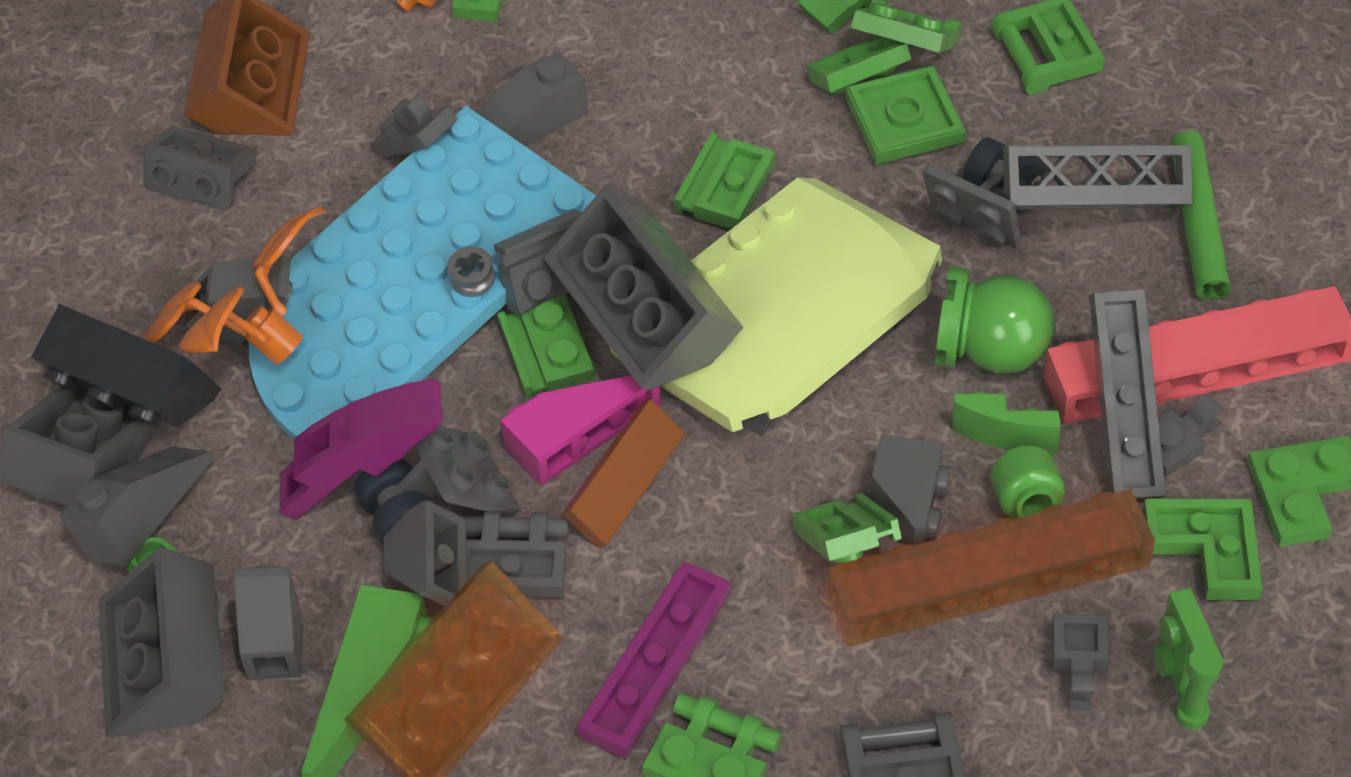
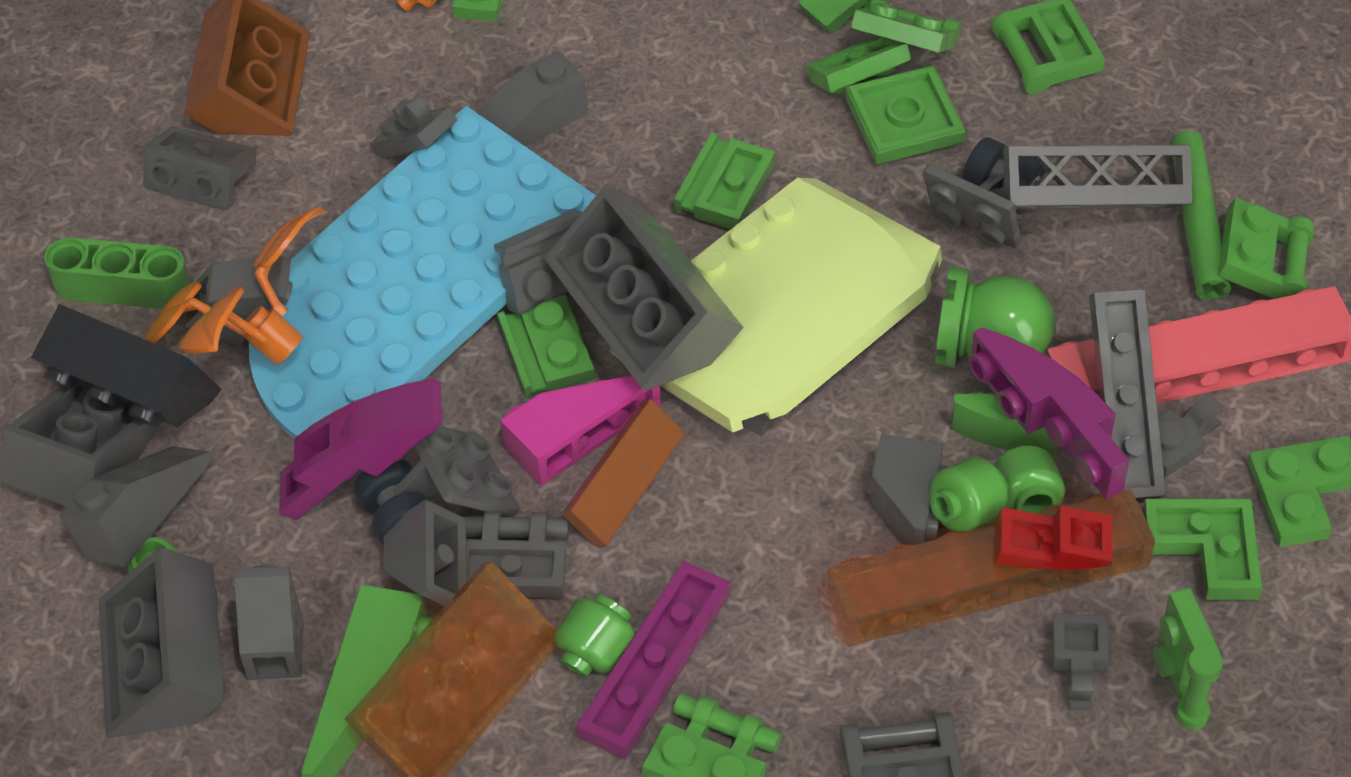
(115, 272): none -> bright green beam
(477, 282): flat silver bush -> none
(594, 635): none -> bright green head
(844, 530): bright green plate -> none
(968, 494): none -> bright green head
(1048, 395): none -> magenta slope
(1063, 542): none -> red slope
(1251, 247): none -> bright green plate

